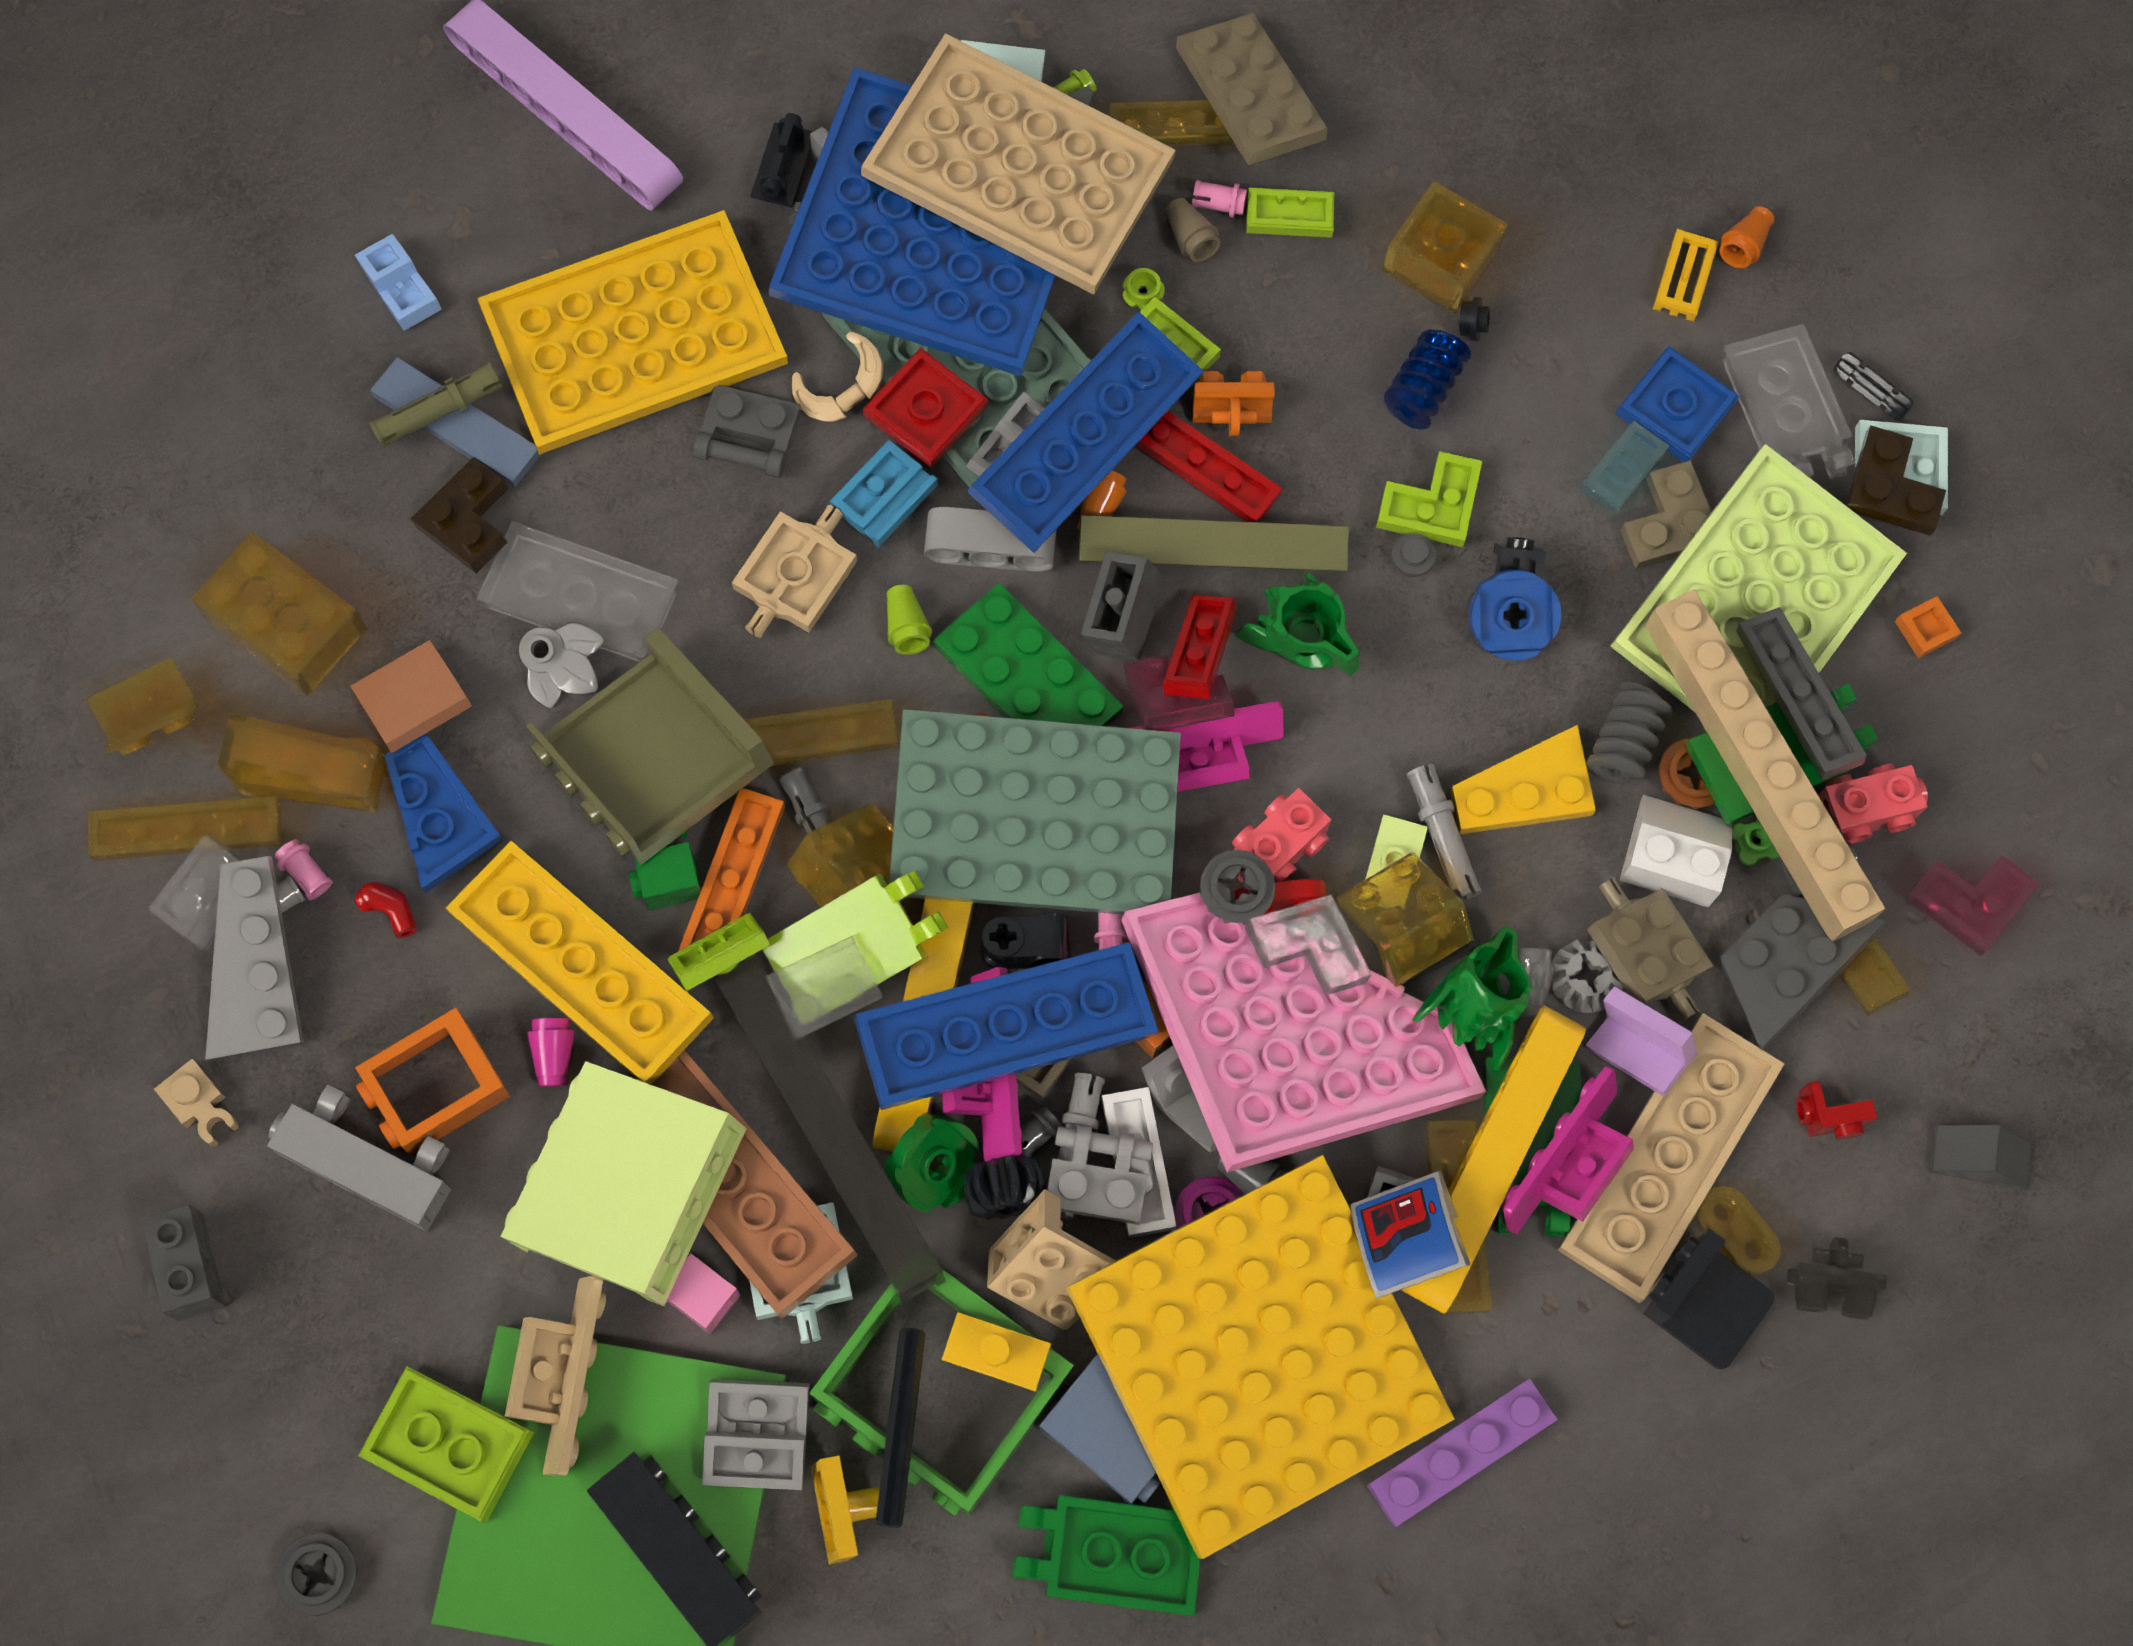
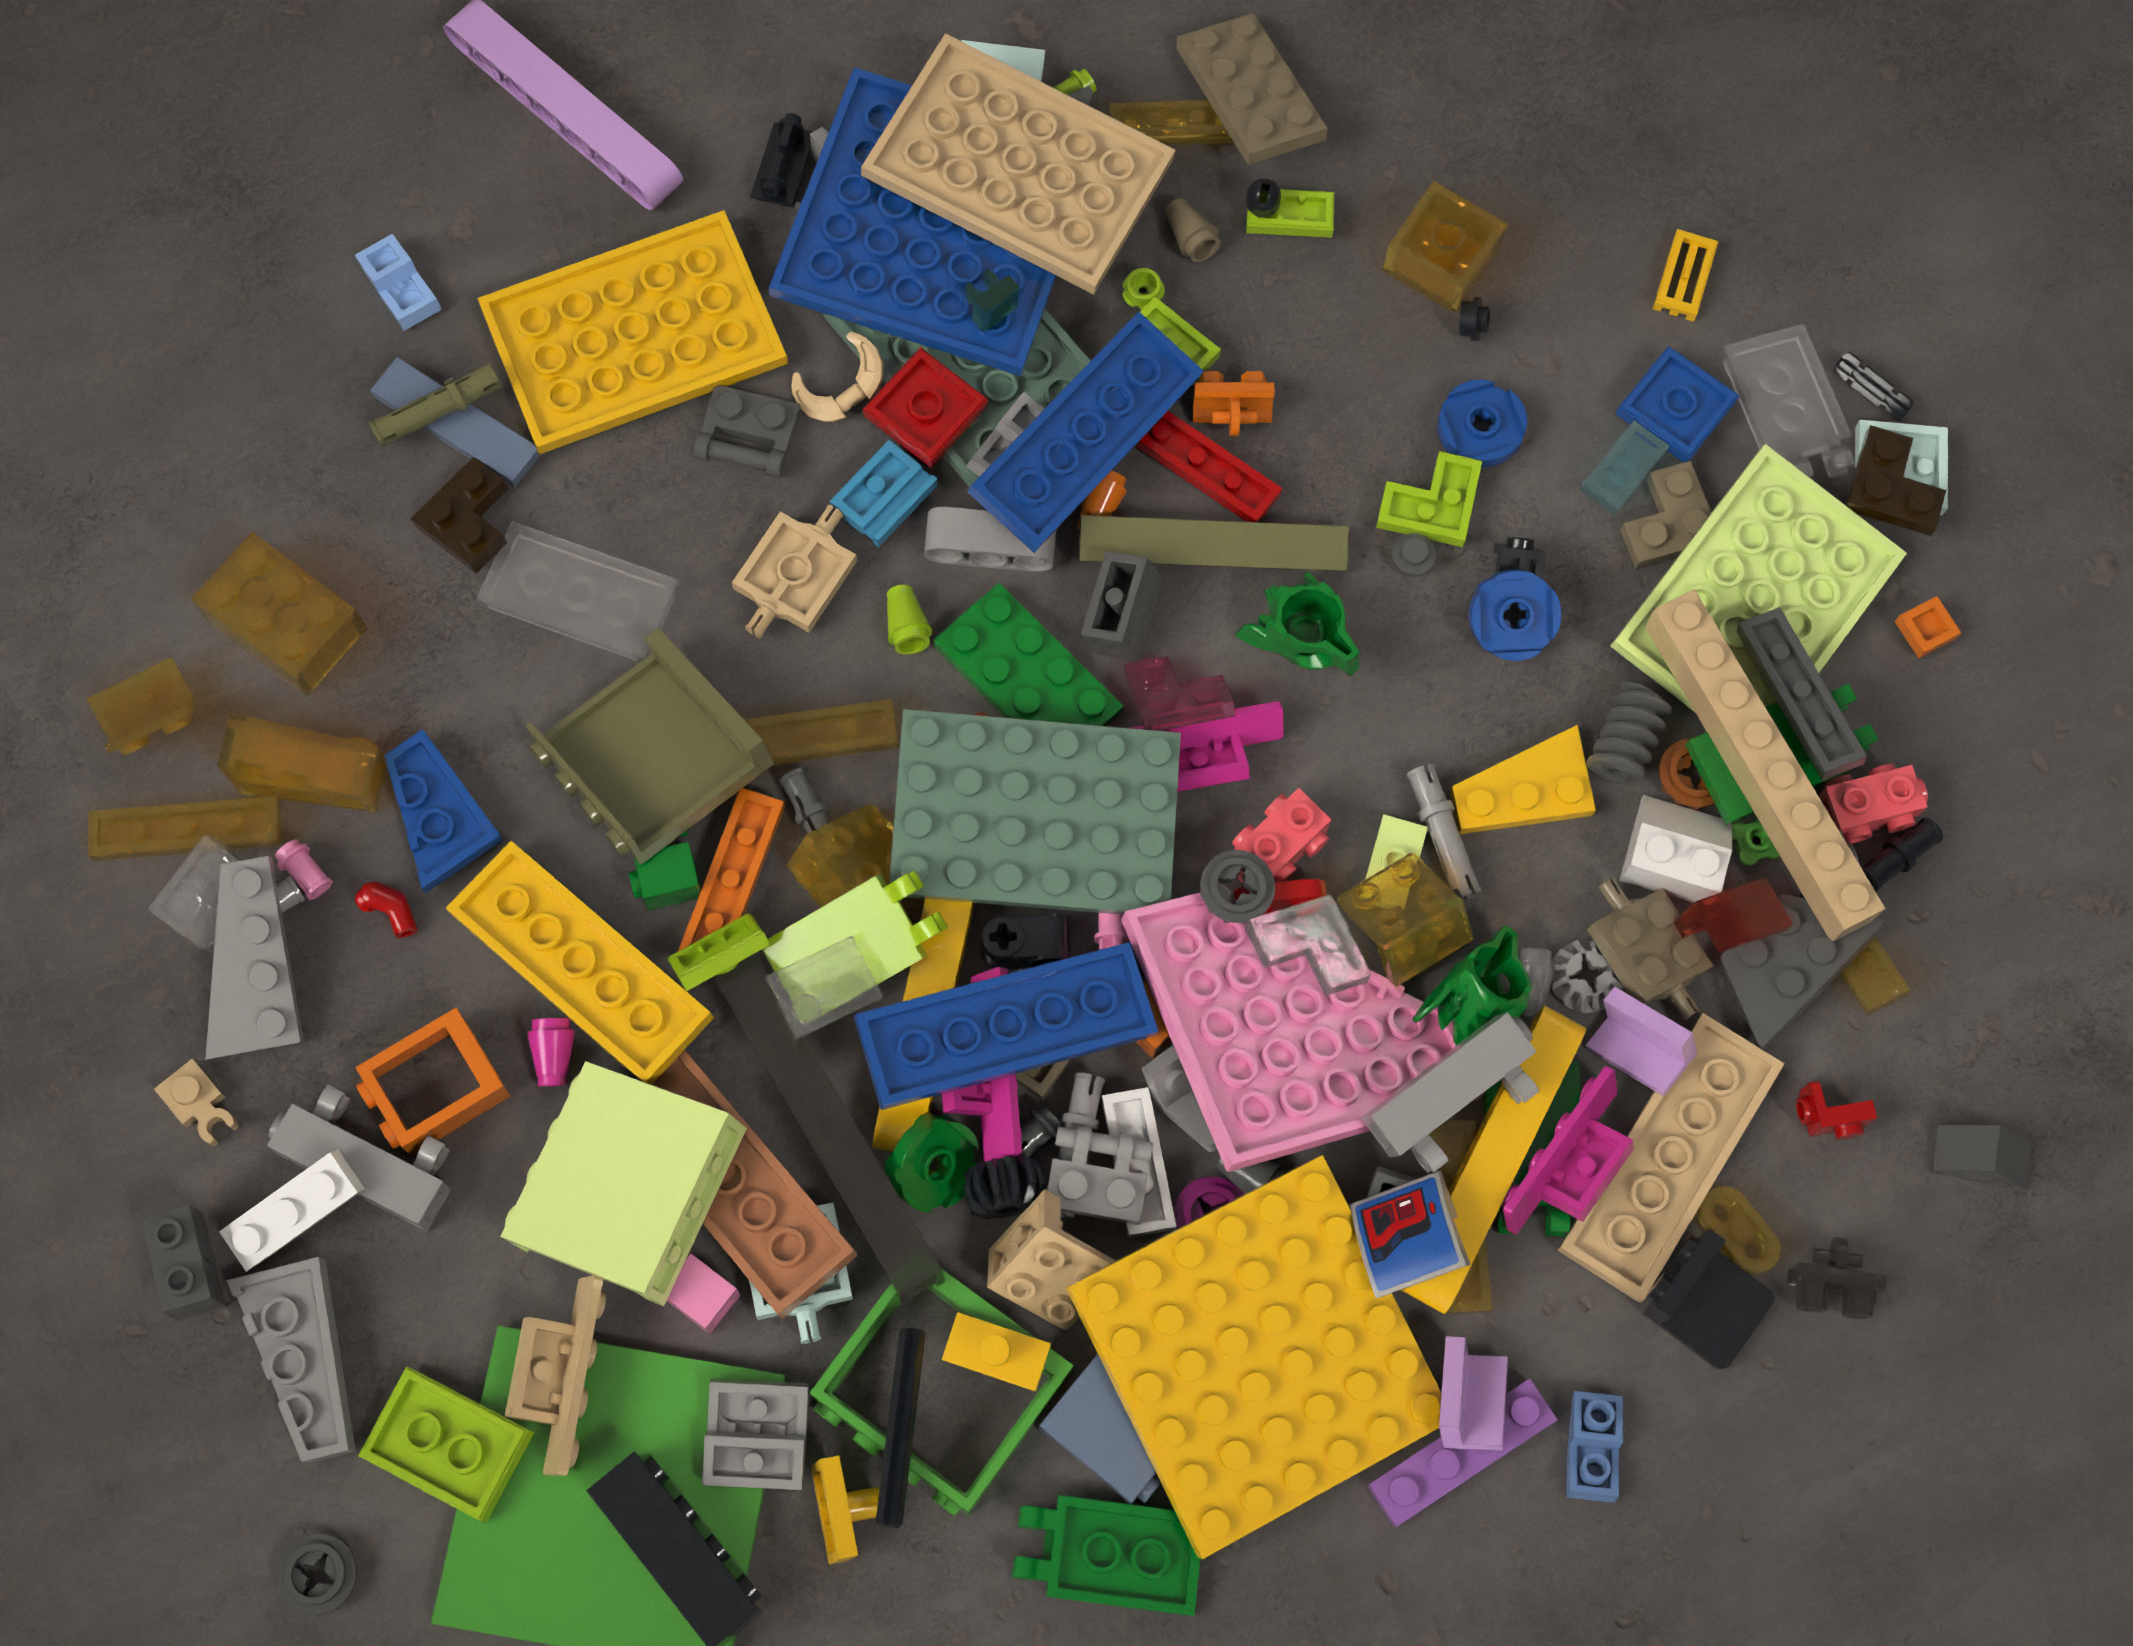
(292, 1210): none -> white plate
(297, 1337): none -> light grey wing
(411, 696): nougat tile -> none
(564, 665): light grey plate -> none
(993, 303): none -> tile
(1200, 646): red tile -> none
(1220, 197): bright pink pin -> none
(1273, 201): none -> black hinge
(1426, 377): clear blue piece -> none
(1451, 1084): none -> light grey brick
(1472, 1398): none -> lavender panel
(1493, 404): none -> blue plate
(1594, 1446): none -> medium blue slope
(1736, 916): none -> clear red panel
(1746, 239): orange cone -> none
(1901, 852): none -> black pin
(1970, 912): clear pink plate -> none

